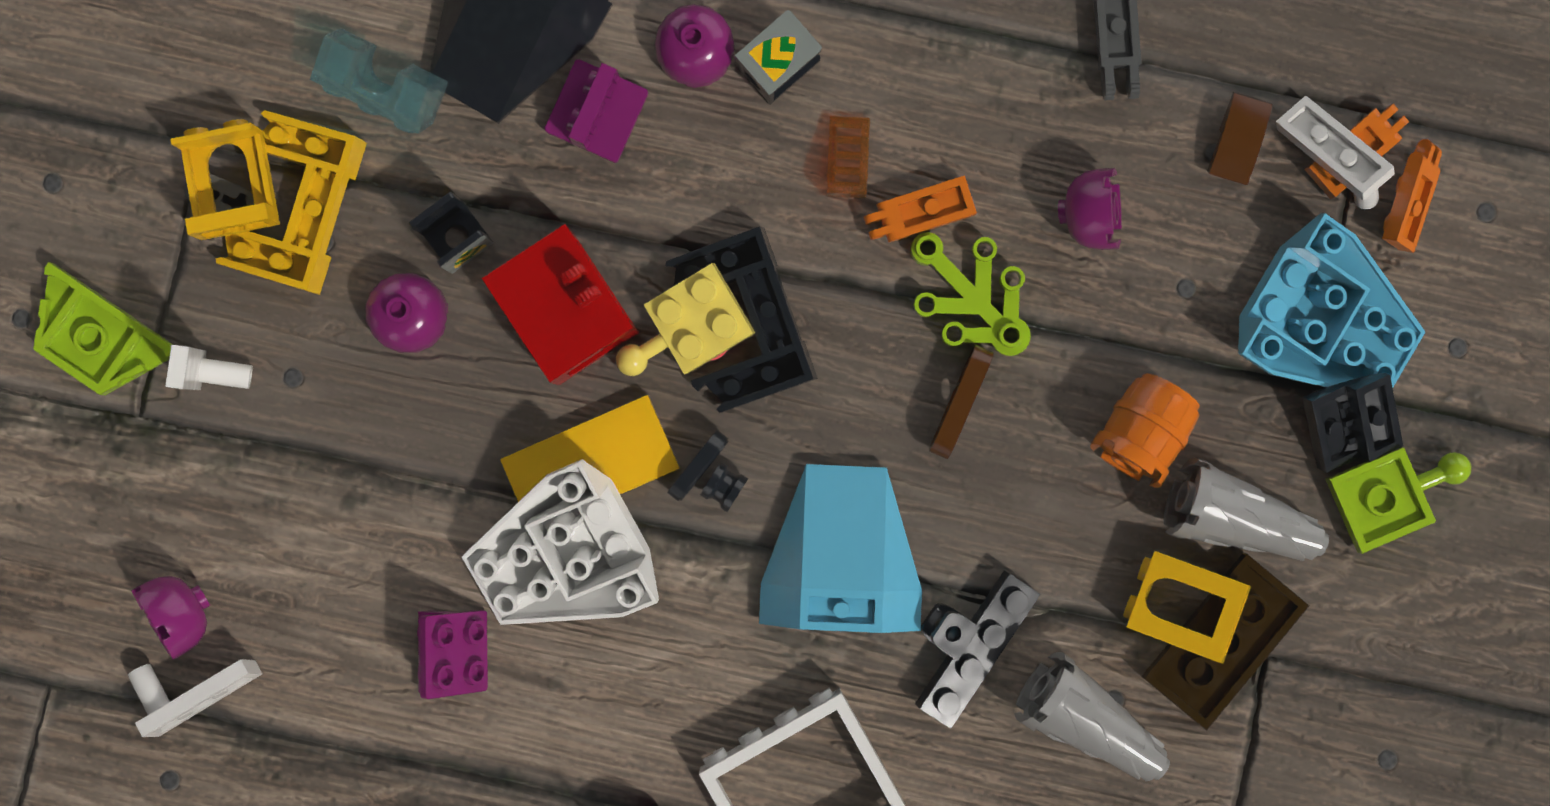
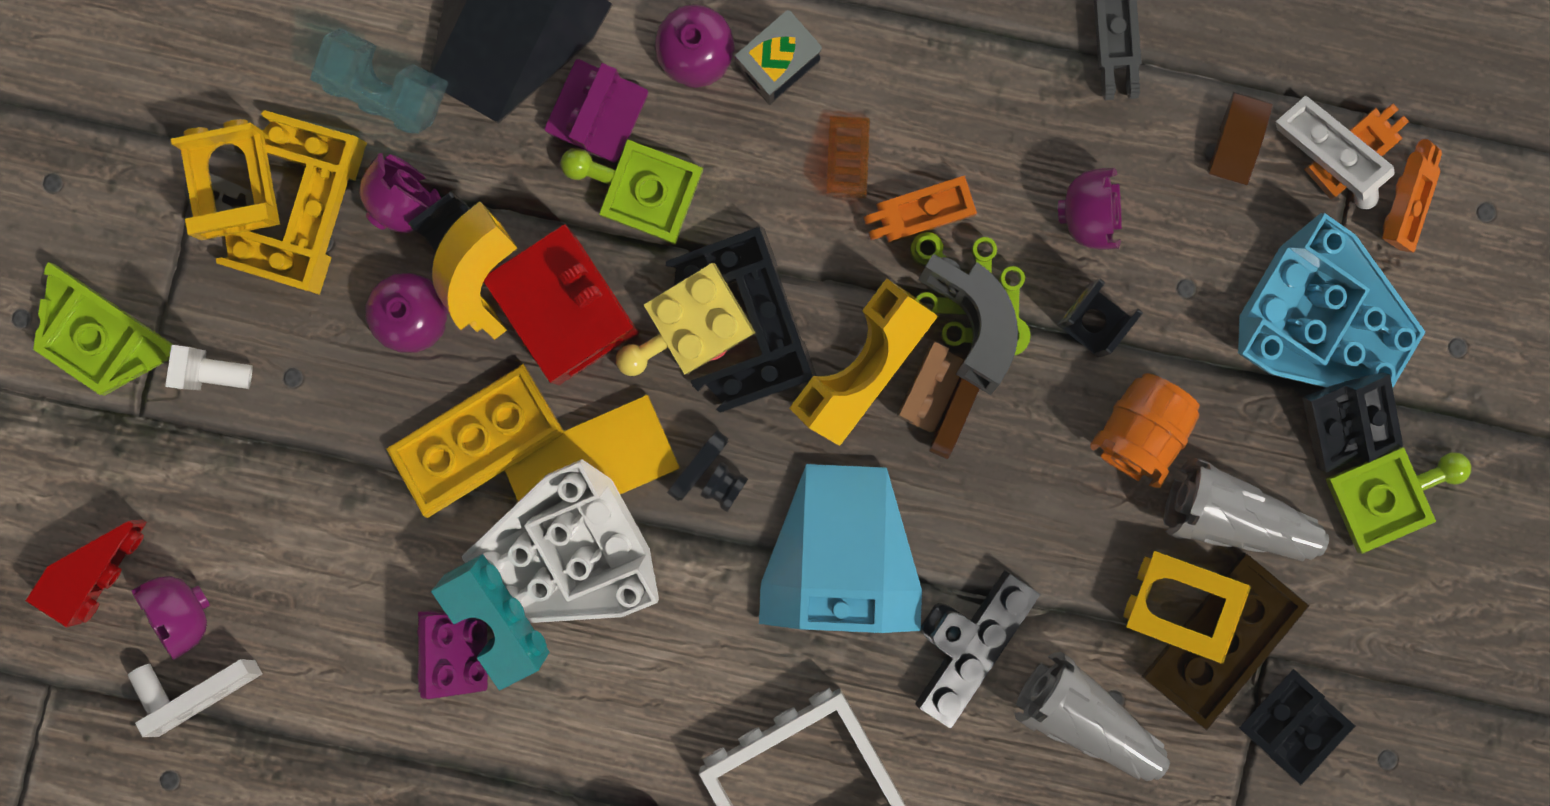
(75, 582): none -> red slope
(393, 193): none -> magenta cylinder
(463, 262): none -> yellow arch
(475, 441): none -> yellow tile
(479, 593): none -> teal arch
(645, 190): none -> lime plate
(838, 401): none -> yellow arch
(931, 388): none -> medium nougat bracket
(990, 316): none -> dark grey arch
(1116, 321): none -> black piece
(1297, 727): none -> black slope

